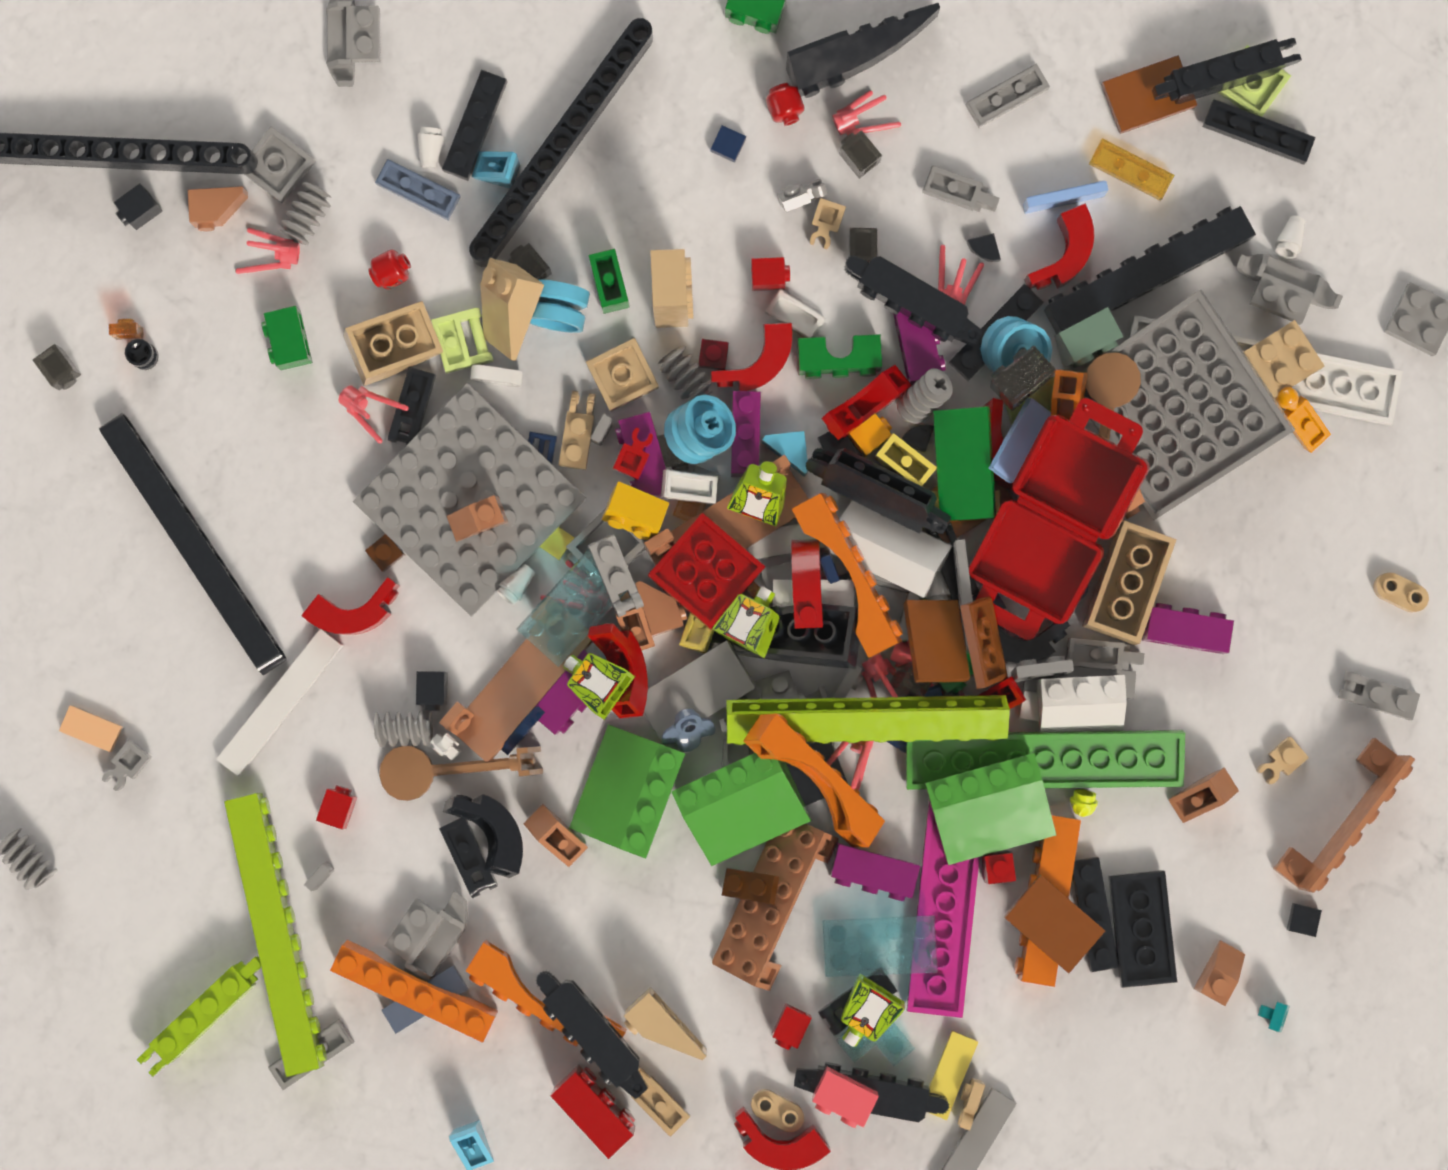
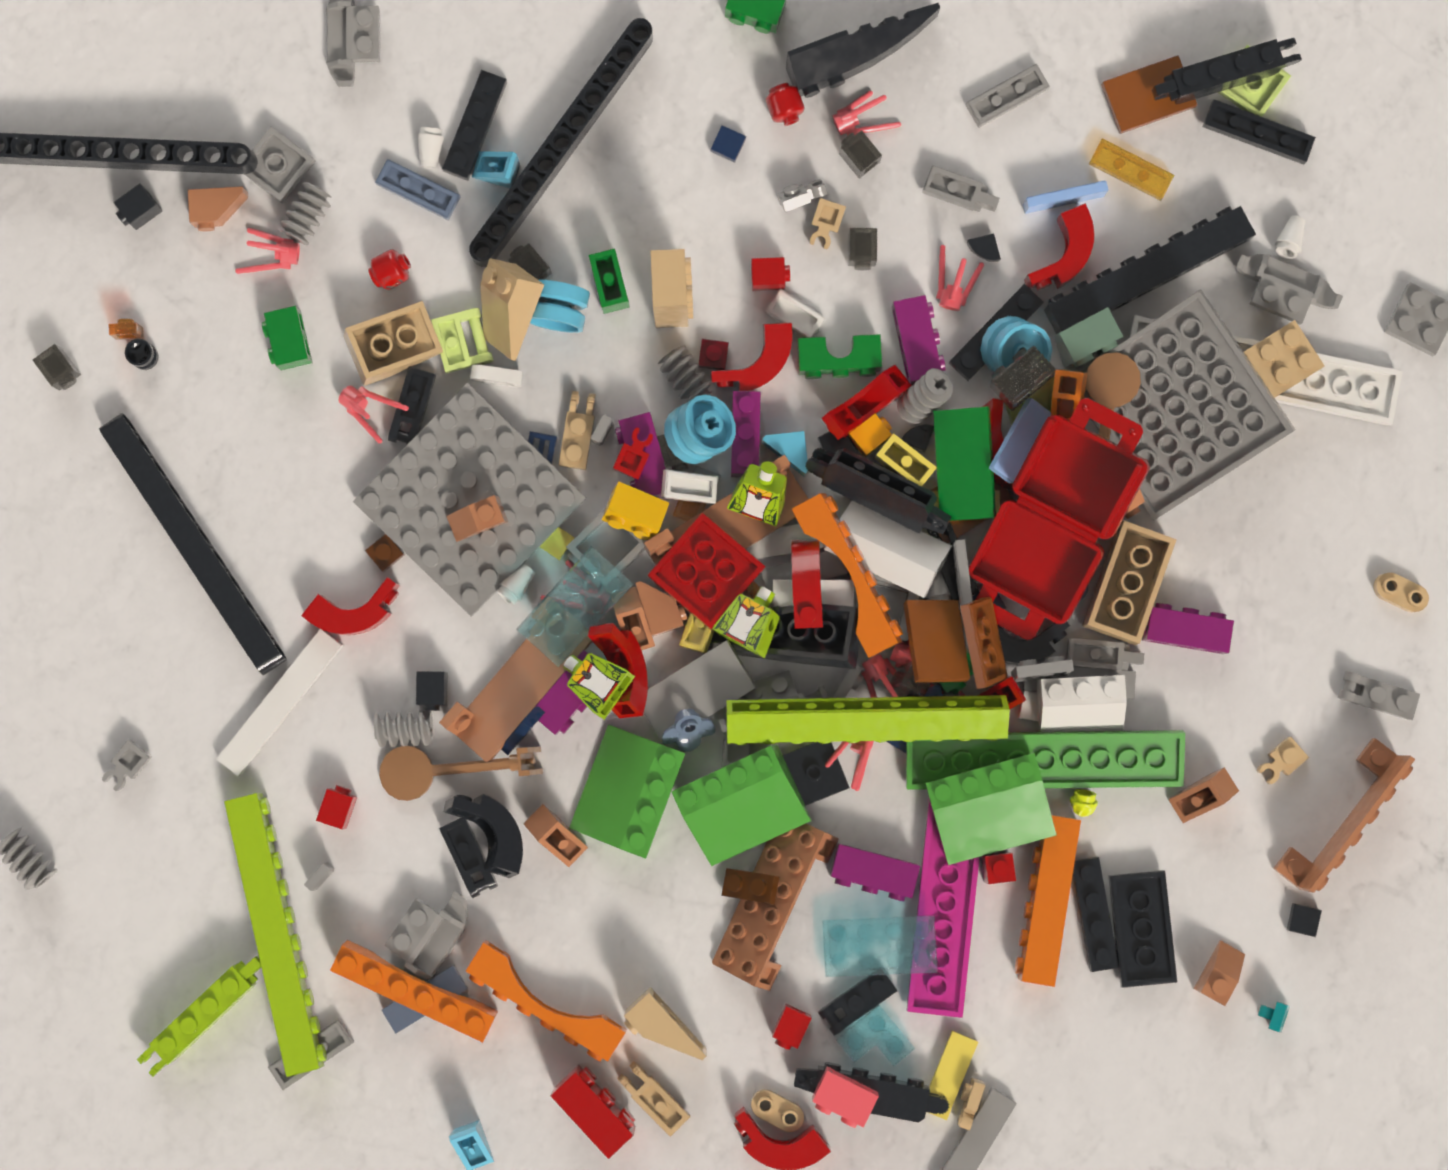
(90, 728): light nougat tile -> none
(446, 746): white plate -> none
(593, 1033): black hinge -> none
(615, 574): light grey plate -> none
(622, 375): tan plate -> none
(829, 567): dark blue tile -> none
(851, 815): orange arch -> none
(869, 1011): torso -> none
(913, 298): black hinge -> none
(1054, 924): dark orange tile -> none
(1308, 425): light orange plate -> none

